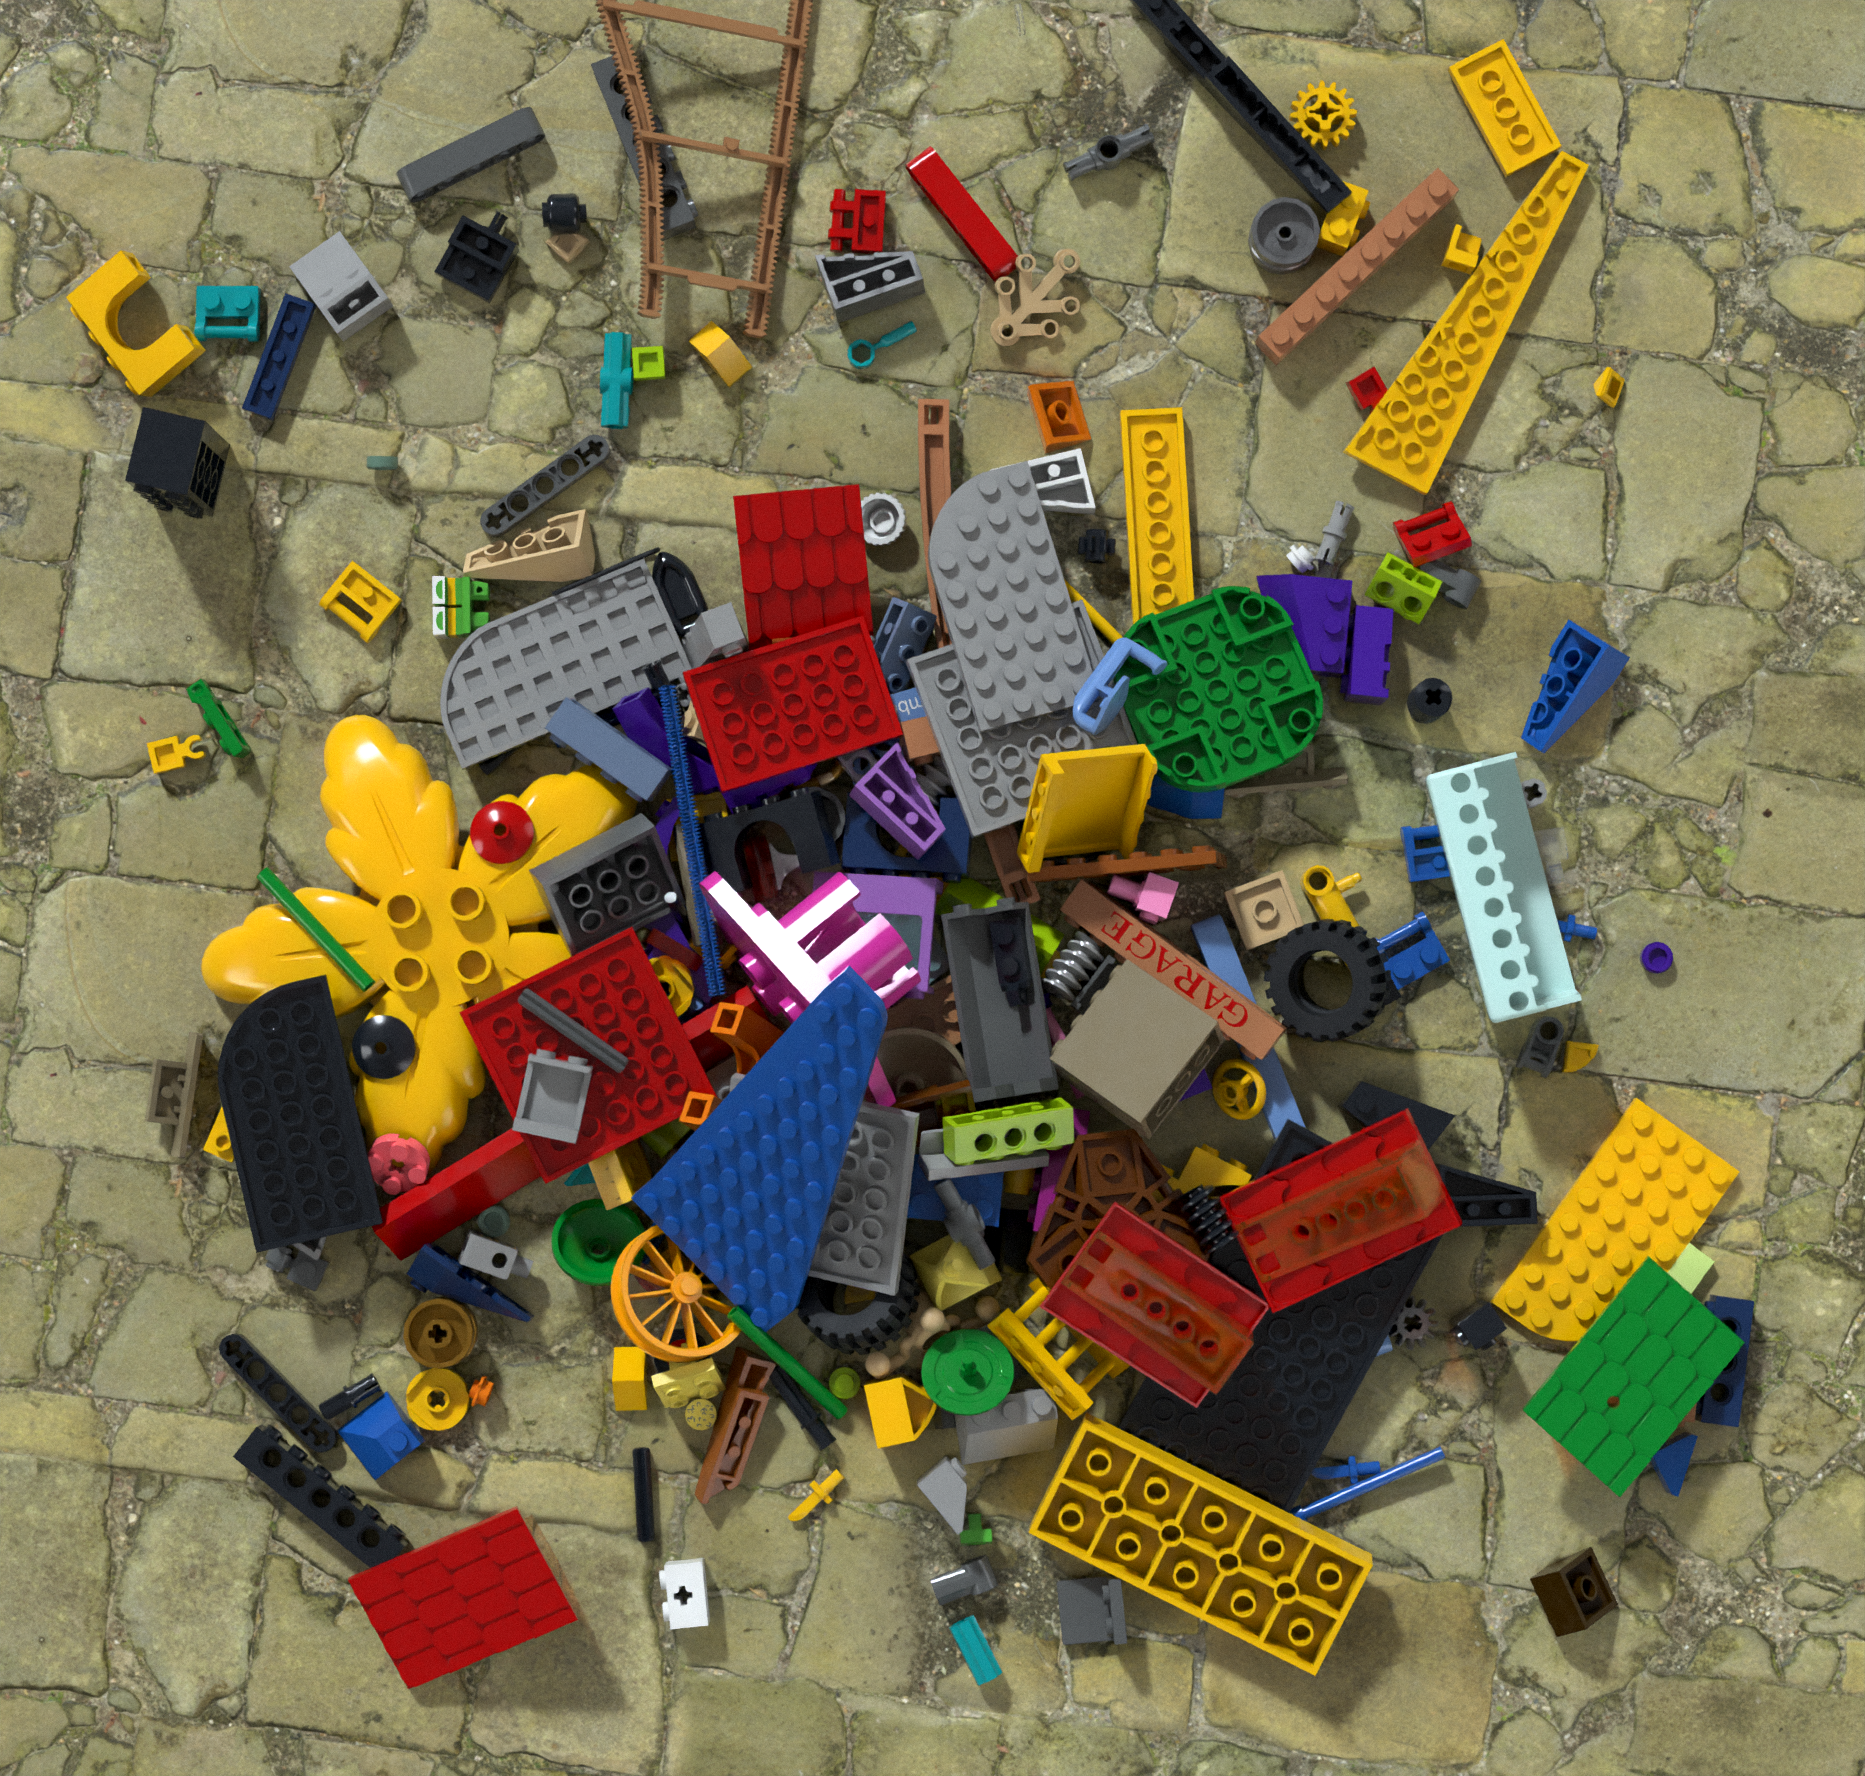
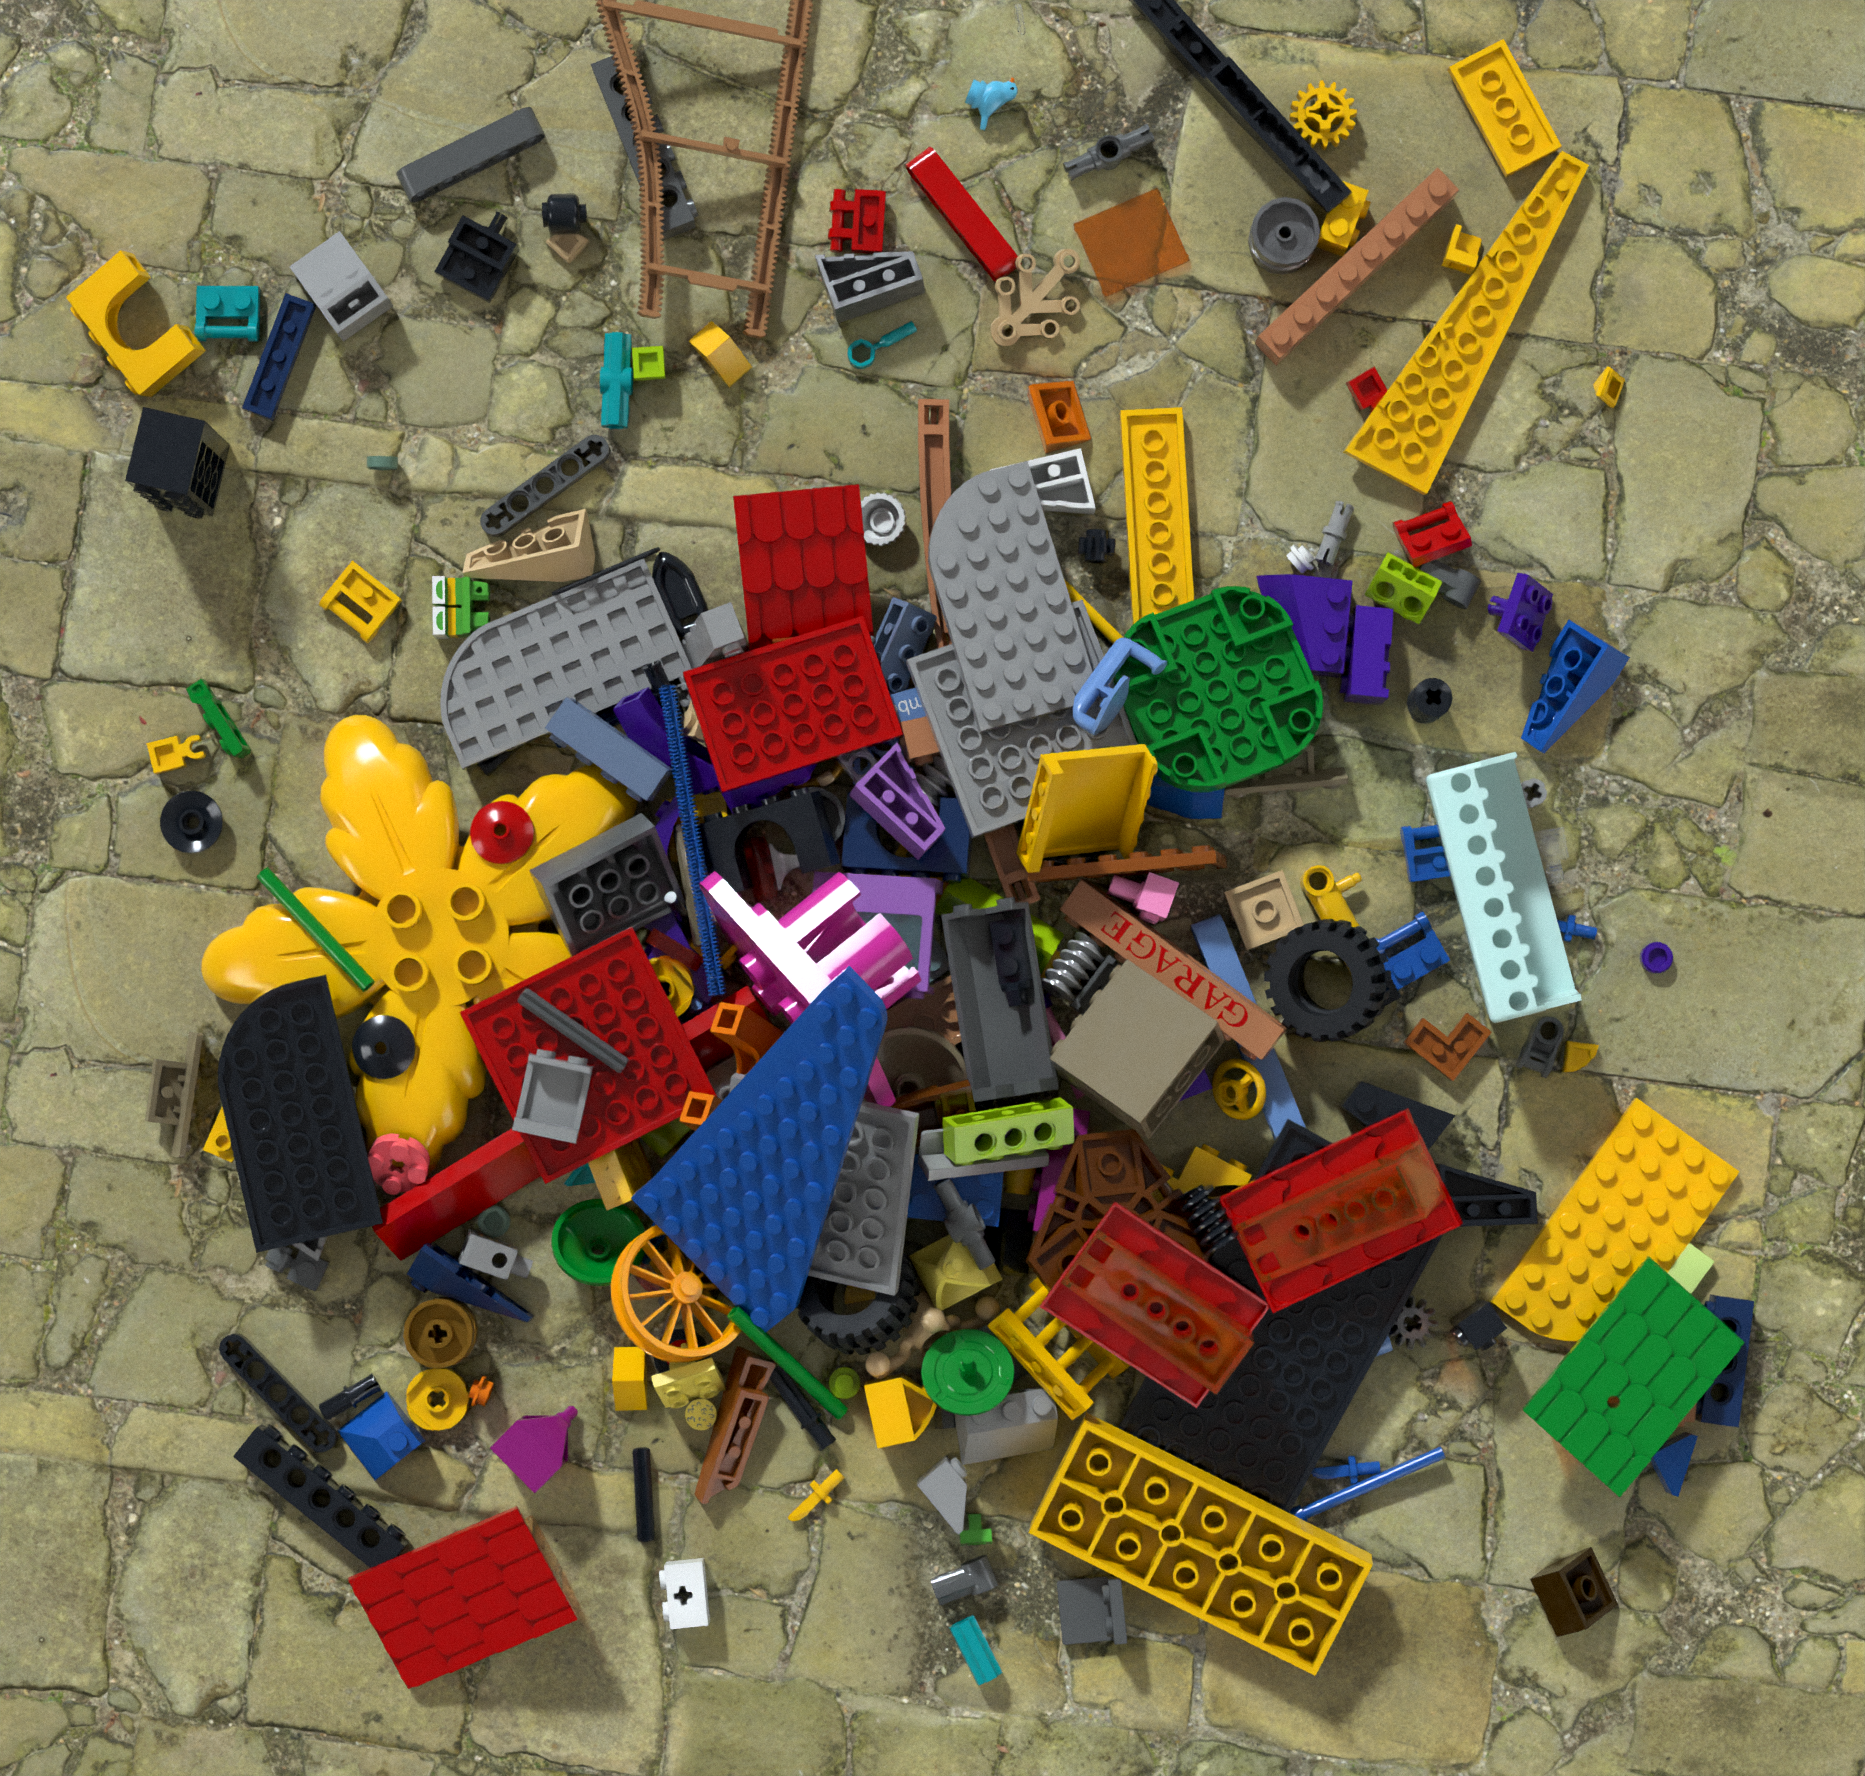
(176, 818): none -> black dish
(536, 1446): none -> magenta piece
(990, 97): none -> medium azure animal
(1131, 242): none -> clear orange piece
(1450, 1052): none -> dark orange plate
(1523, 612): none -> dark purple plate

